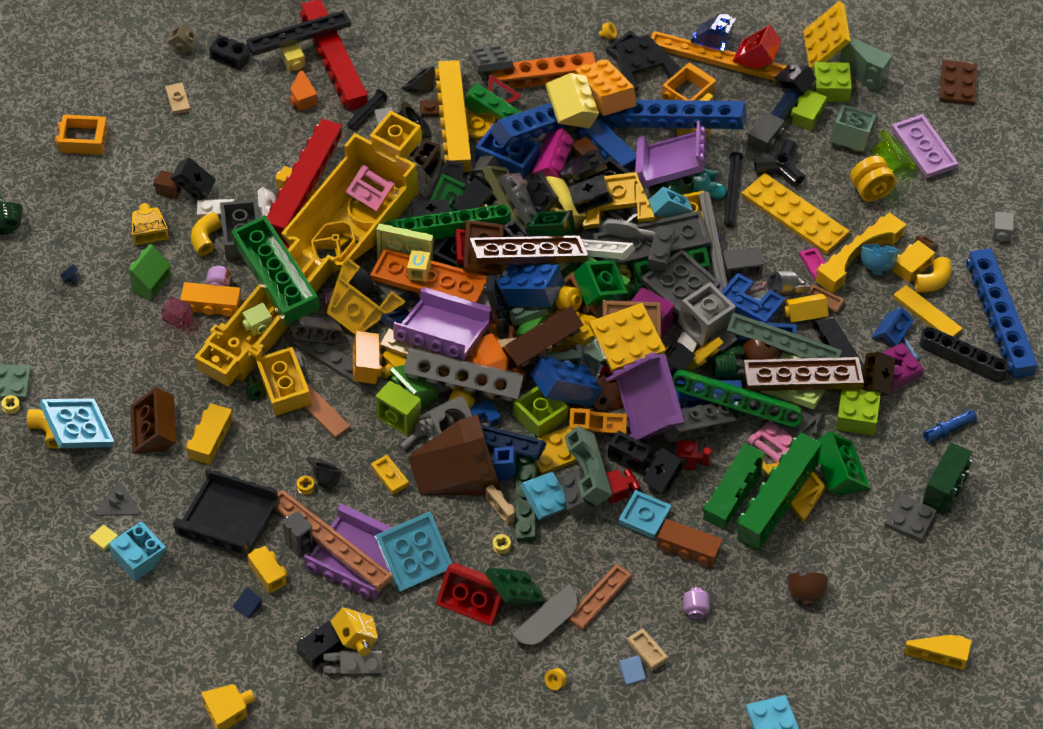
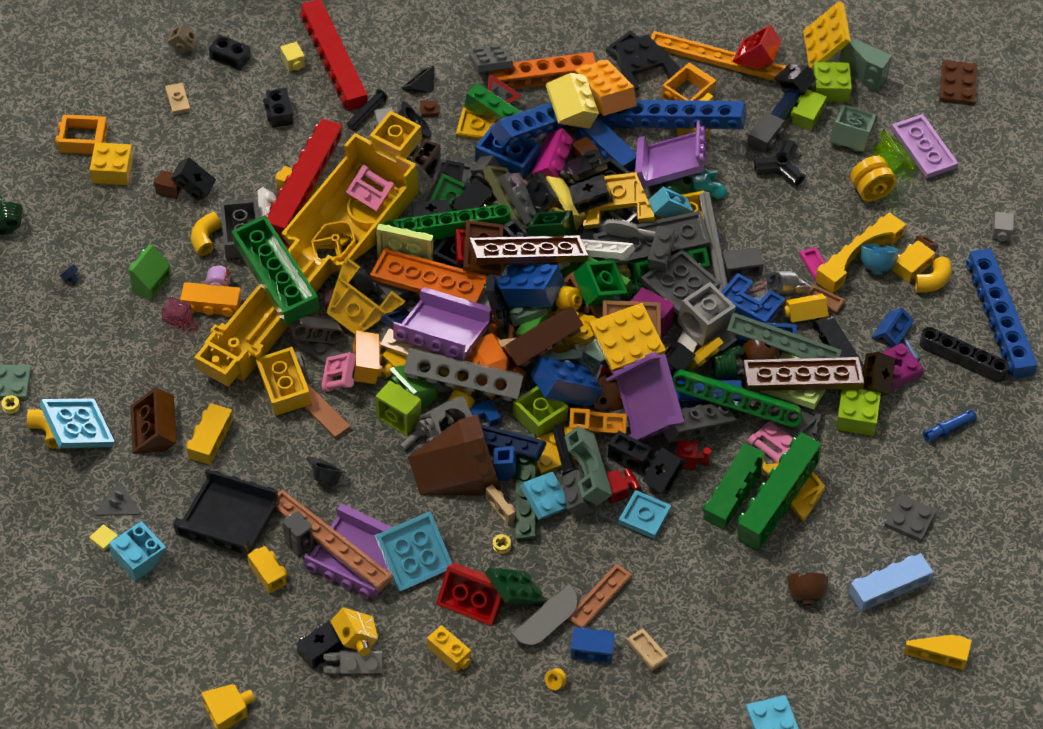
(111, 163): none -> yellow piece
(148, 225): yellow torso -> none
(207, 206): white plate -> none
(248, 603): dark blue slope -> none
(255, 390): dark green plate -> none
(257, 319): yellowish green brick -> none
(279, 107): none -> black brick
(298, 33): black plate -> none
(302, 93): orange slope -> none
(311, 485): yellow bush -> none
(337, 366): none -> bright pink plate
(389, 474): yellow plate -> none
(419, 266): light yellow brick -> none
(449, 649): none -> yellow brick
(453, 113): yellow brick -> none
(564, 454): none -> black axle
(592, 645): none -> blue brick
(608, 31): yellow tile -> none
(632, 670): light blue slope -> none
(689, 543): dark orange brick -> none
(696, 603): lavender head -> none
(715, 32): clear blue slope -> none
(732, 190): black axle -> none
(795, 213): yellow plate -> none
(841, 465): green slope -> none
(890, 582): none -> light blue brick
(926, 311): yellow tile -> none
(947, 478): dark green brick -> none

